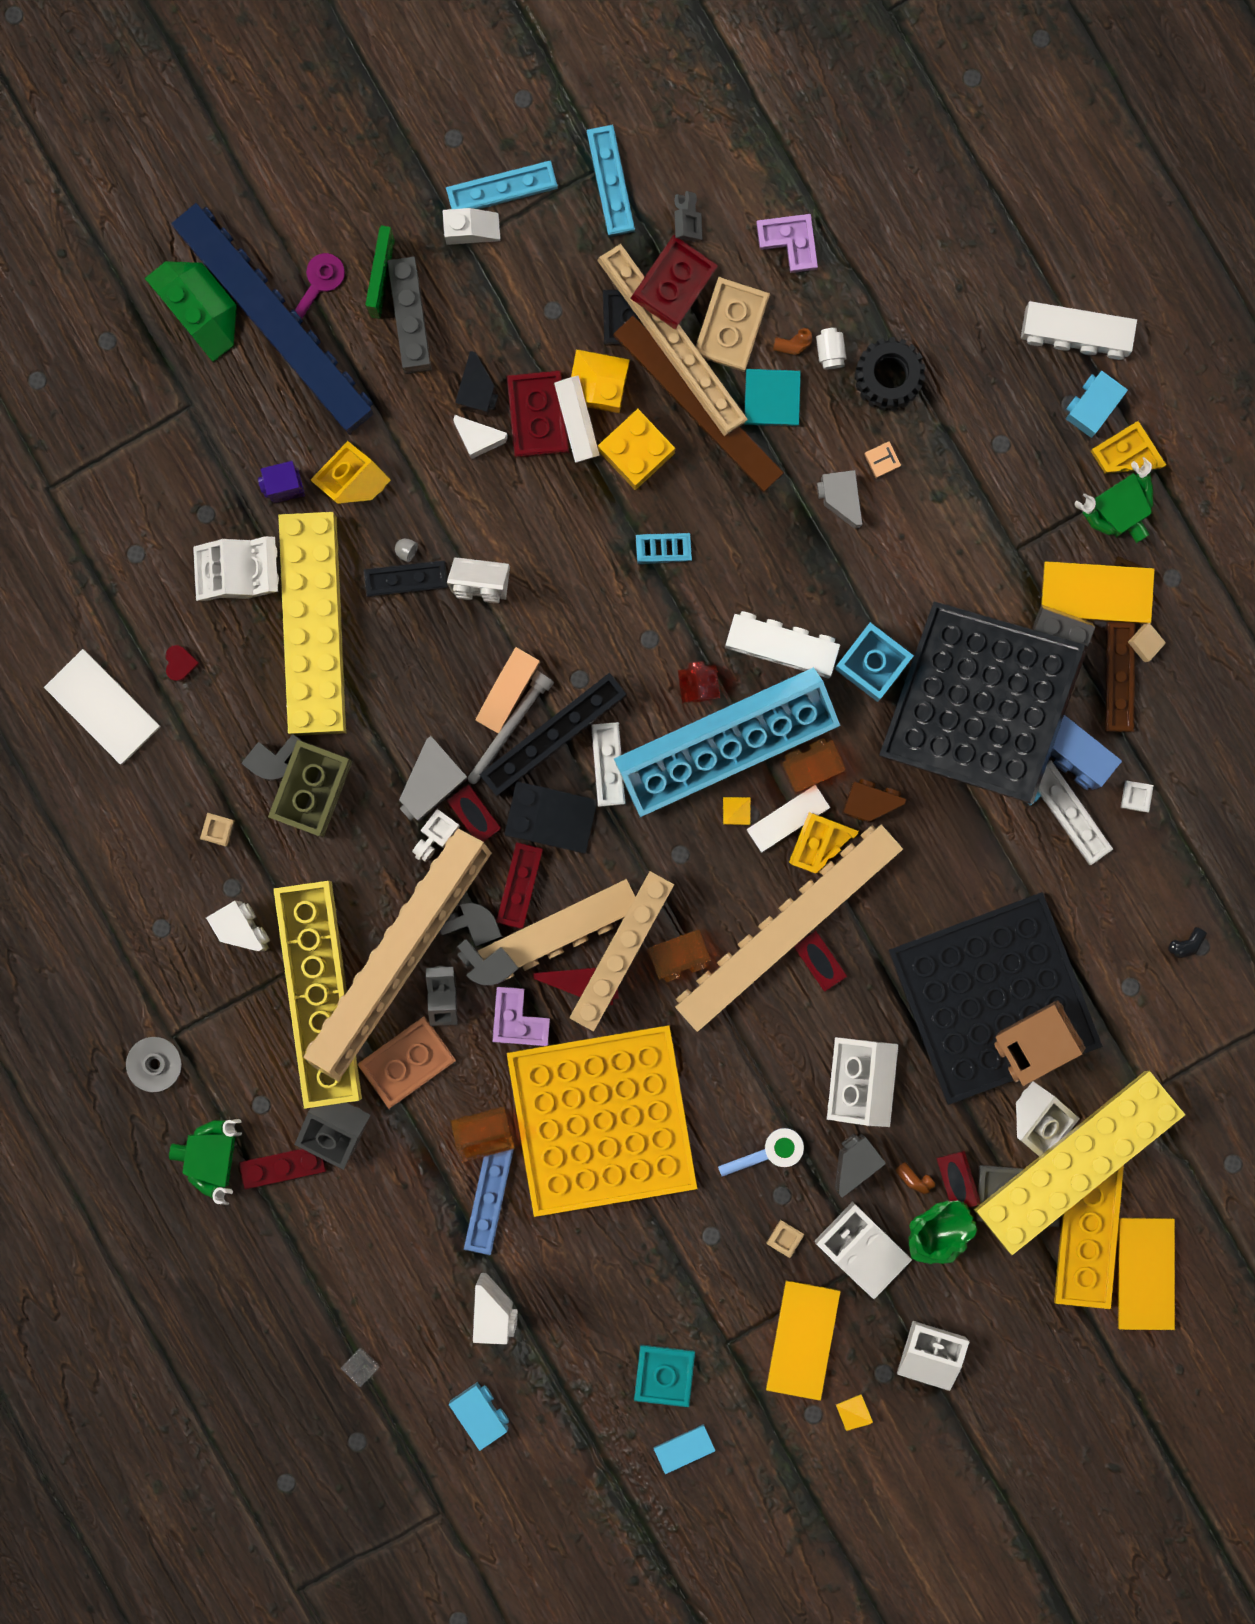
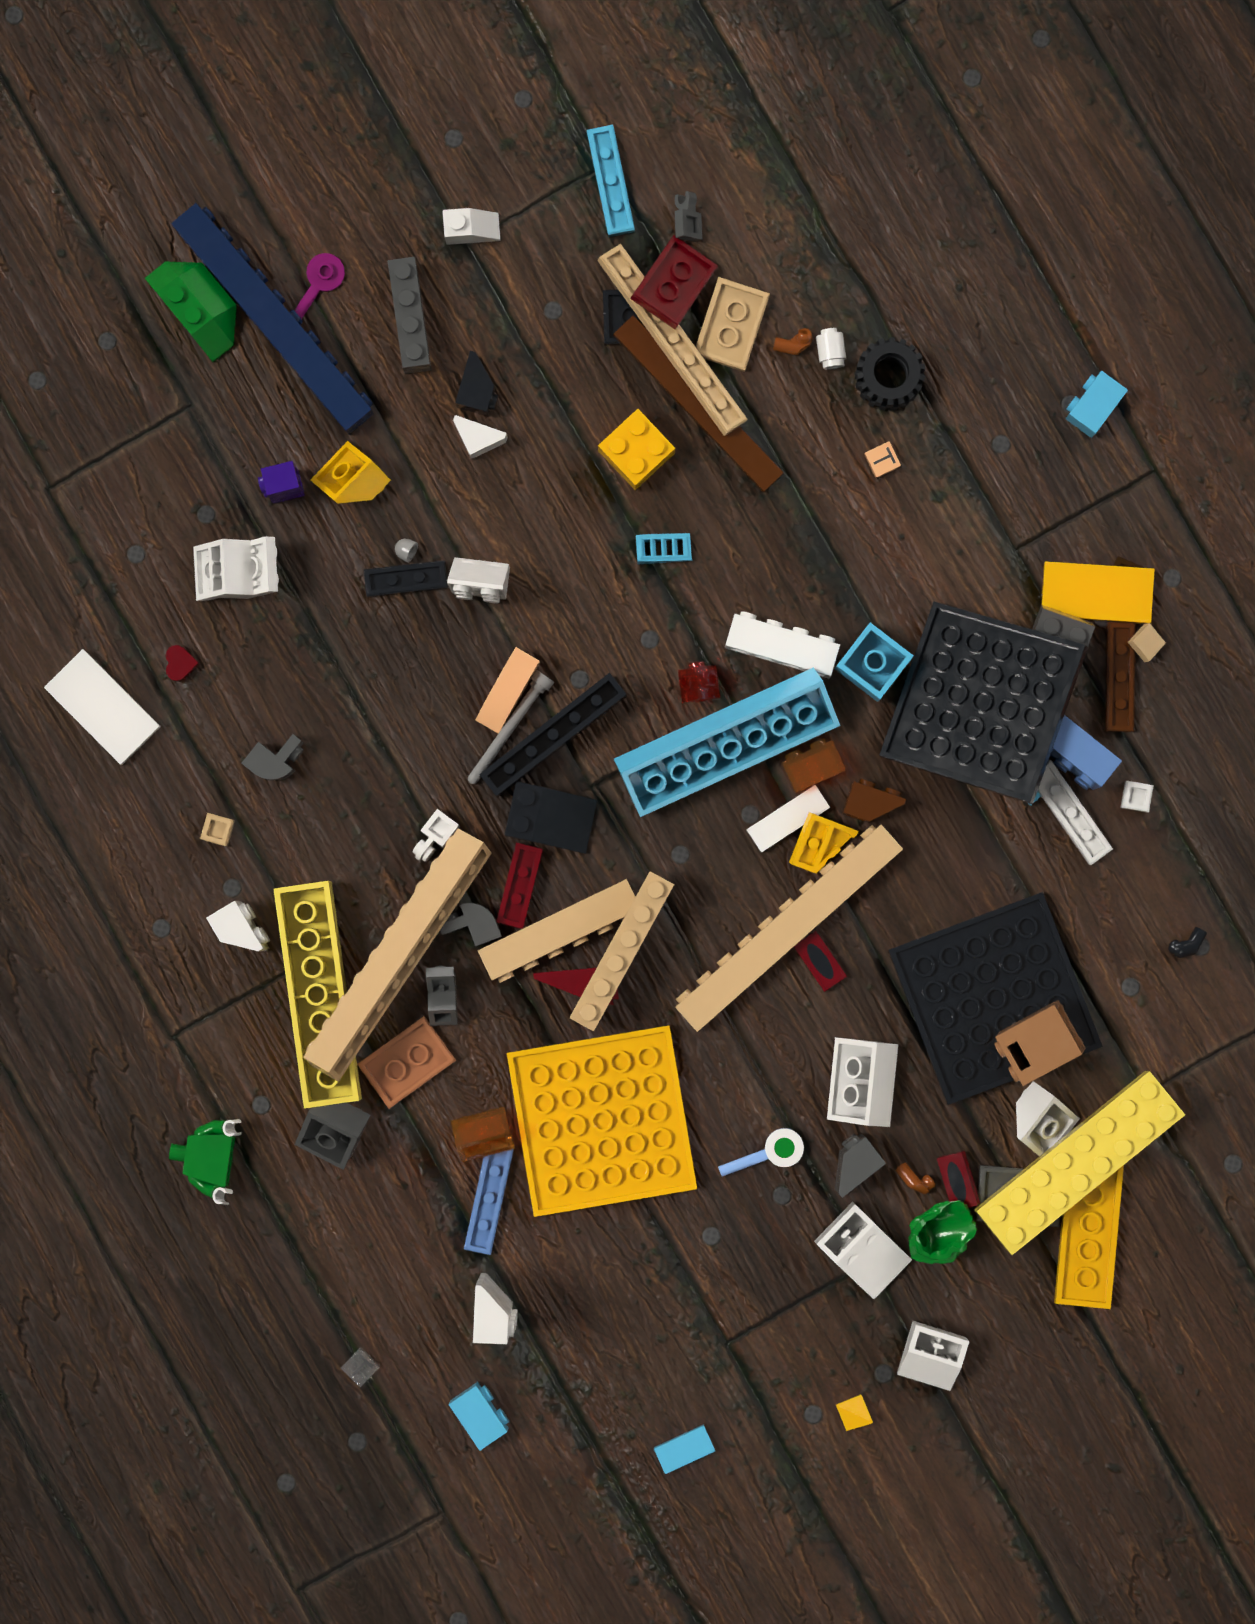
(139, 1064): light grey dish -> none
(280, 1167): dark red plate -> none
(310, 788): olive slope -> none
(312, 623): light yellow brick -> none
(380, 272): green tile -> none
(430, 782): light grey slope -> none
(473, 814): dark red tile -> none
(488, 971): dark grey brick -> none
(503, 187): medium azure tile -> none
(512, 1026): lavender plate -> none
(536, 414): dark red tile -> none
(576, 418): white tile -> none
(601, 379): yellow slope -> none
(608, 778): white tile -> none
(664, 1375): teal tile -> none
(678, 955): clear orange brick -> none
(736, 810): yellow slope -> none
(772, 397): teal tile -> none
(785, 1238): tan tile -> none
(793, 232): lavender plate -> none
(803, 1340): yellow tile -> none
(841, 496): light grey slope -> none
(1079, 330): white brick -> none
(1122, 505): green torso -> none
(1125, 447): yellow wing -> none
(1146, 1274): yellow tile -> none

